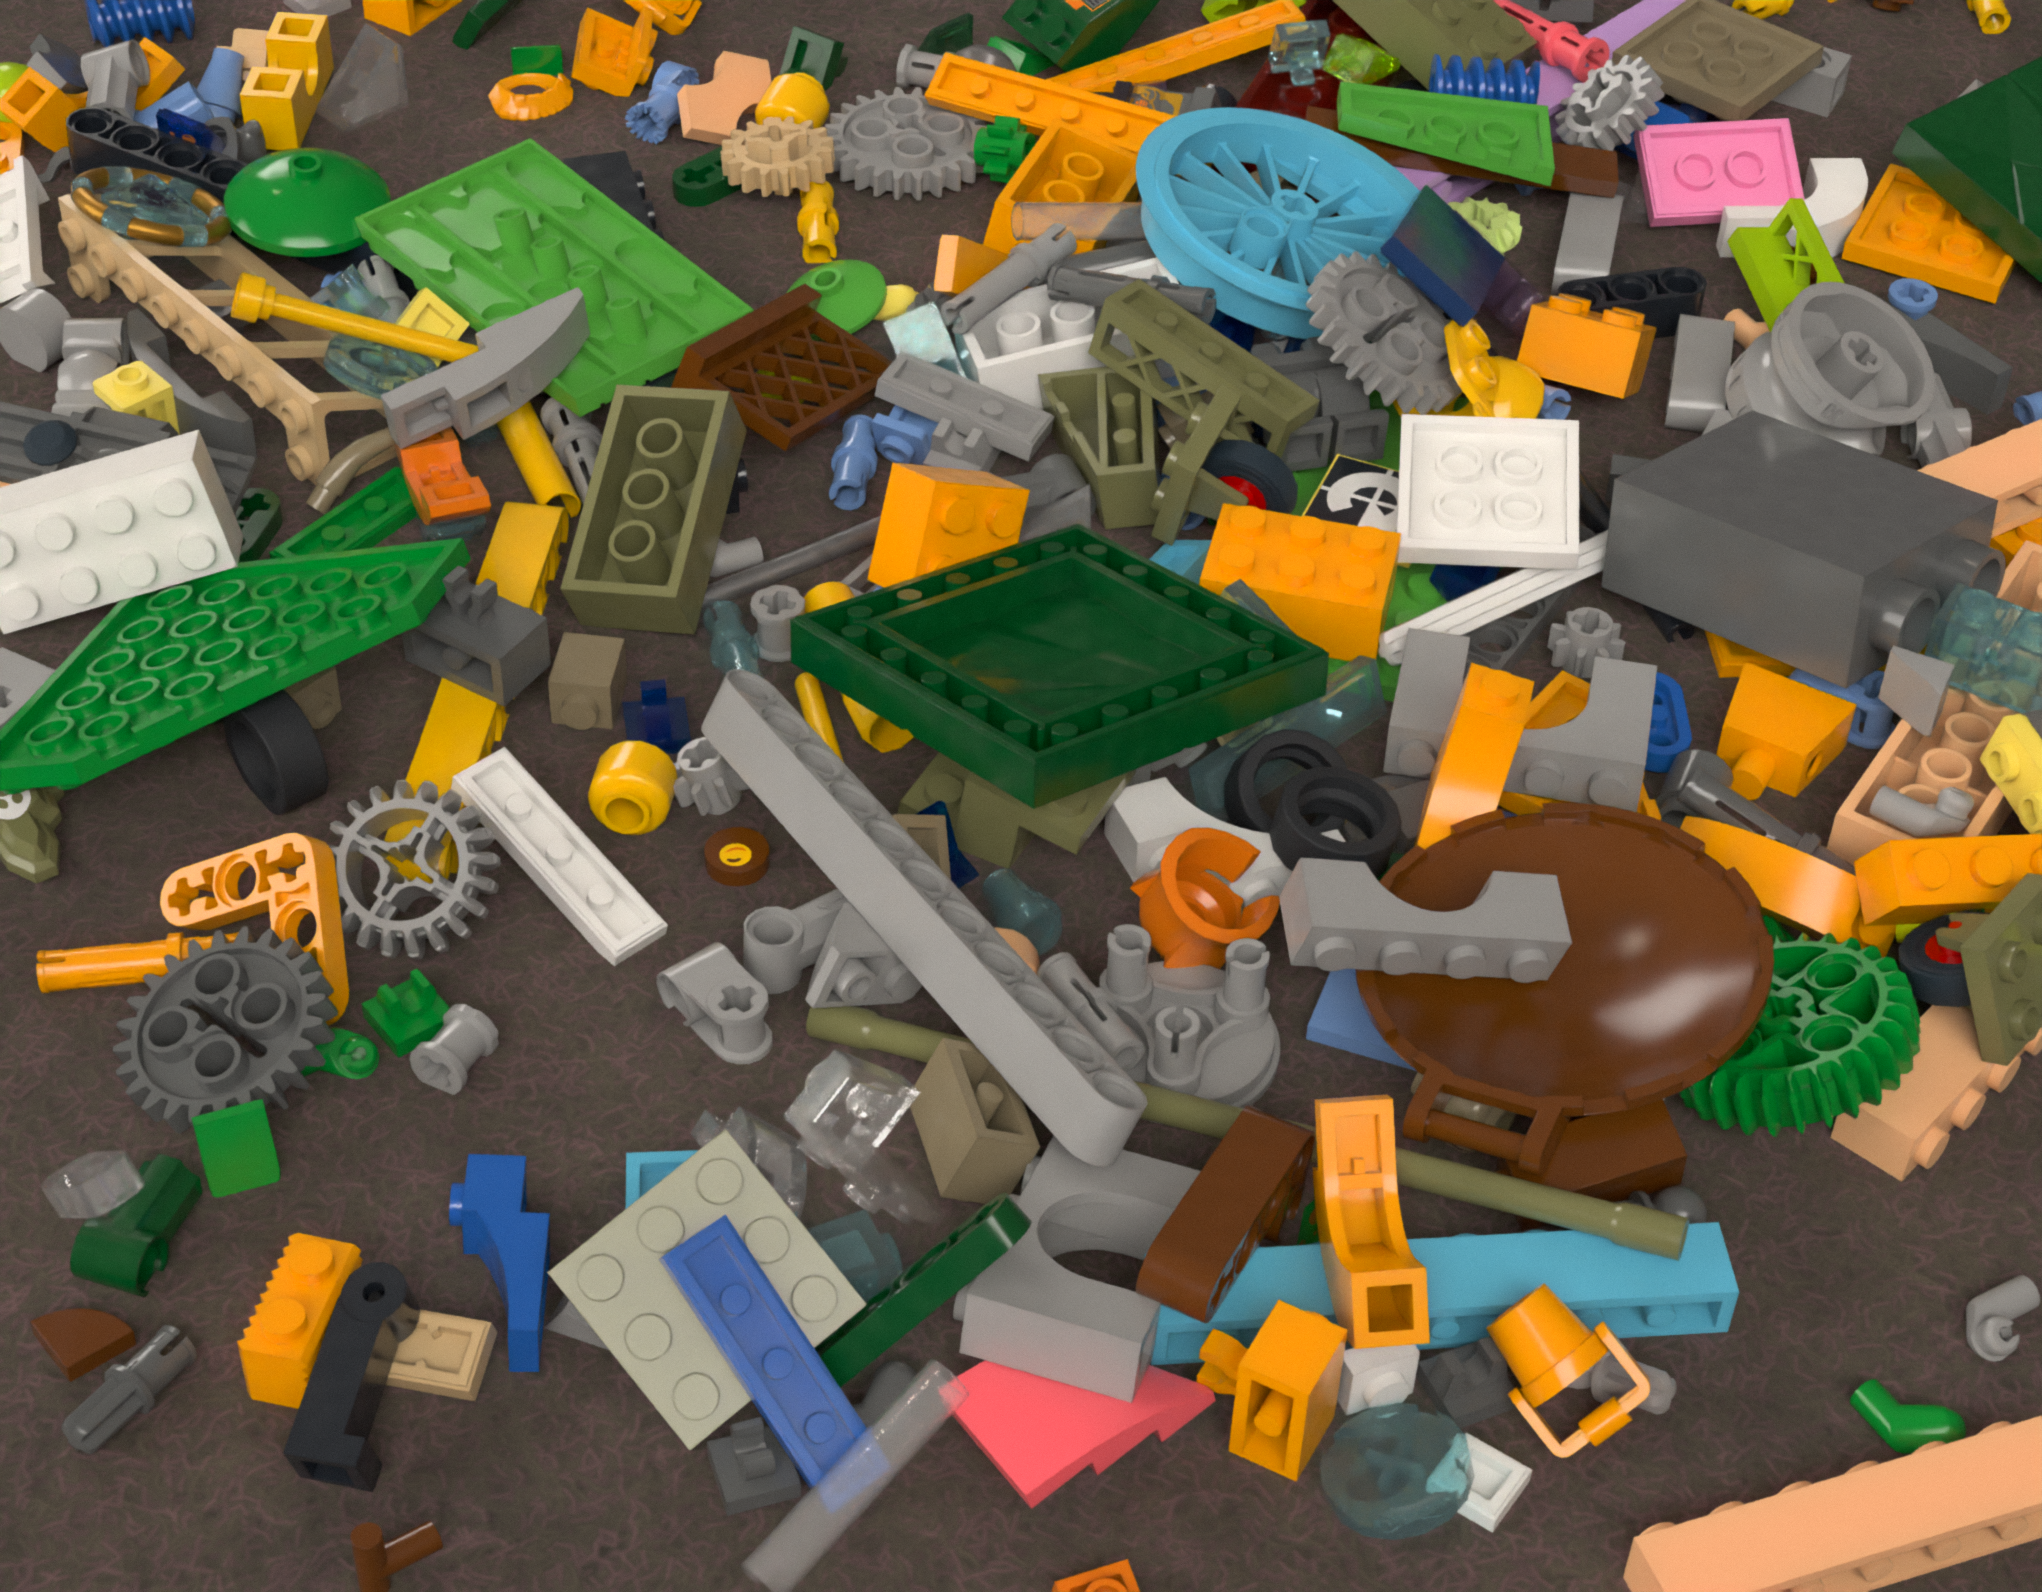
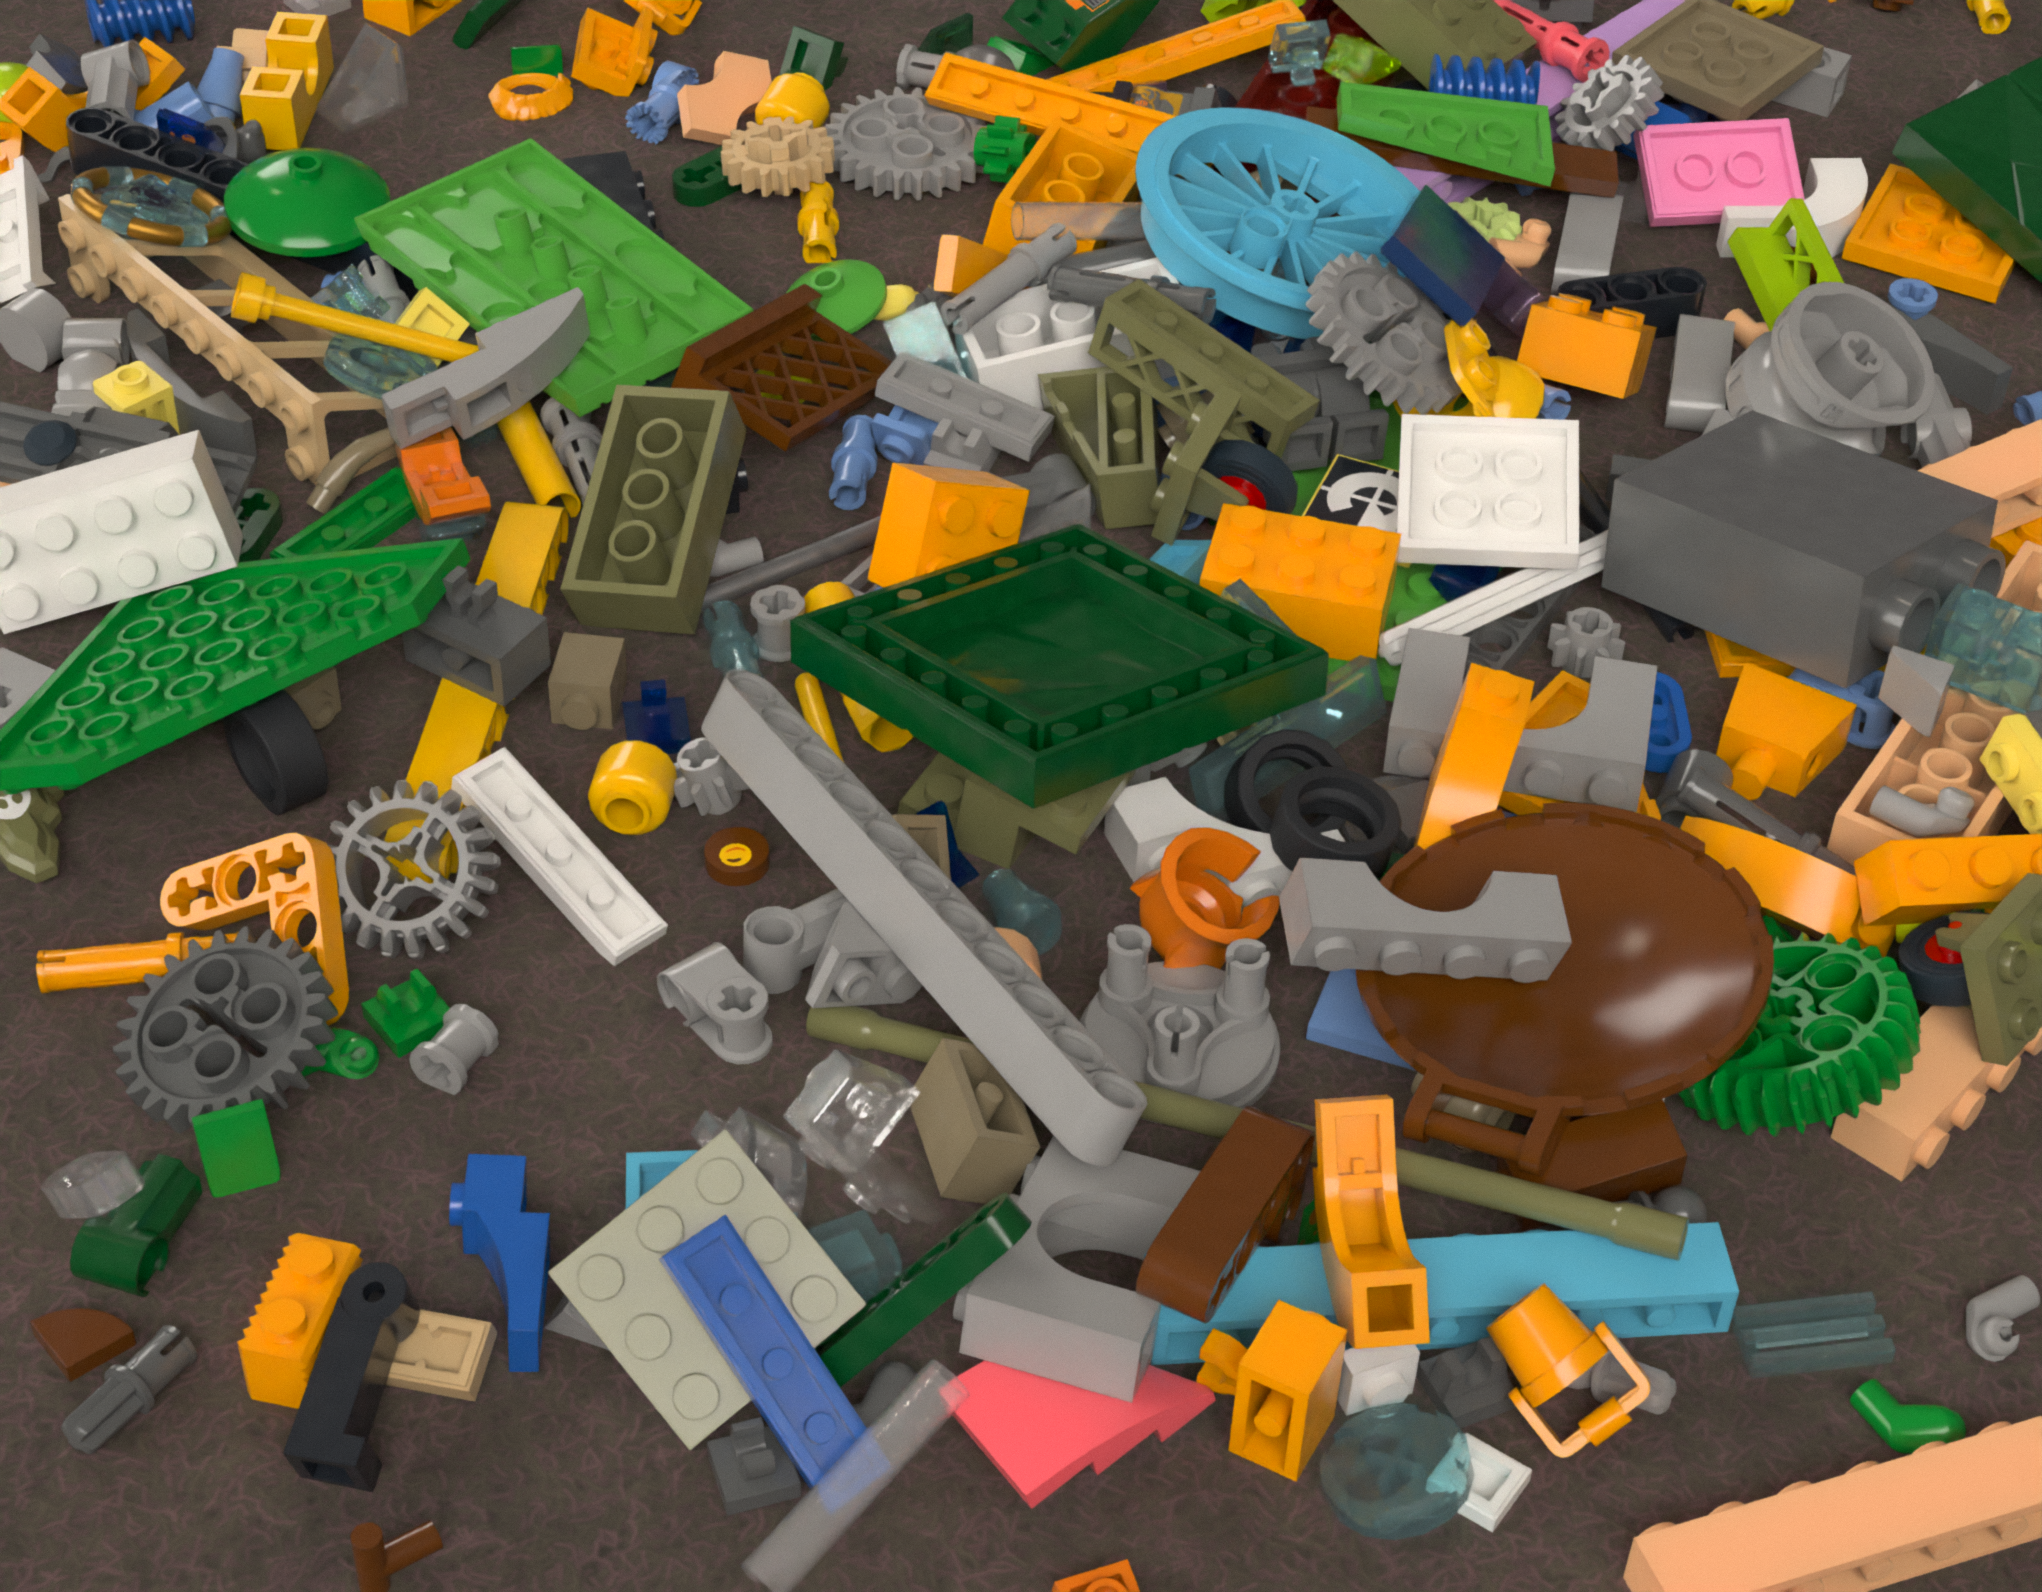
(1092, 1008): light grey pin -> none
(1528, 246): none -> light nougat arm
(1809, 1323): none -> clear light blue tile

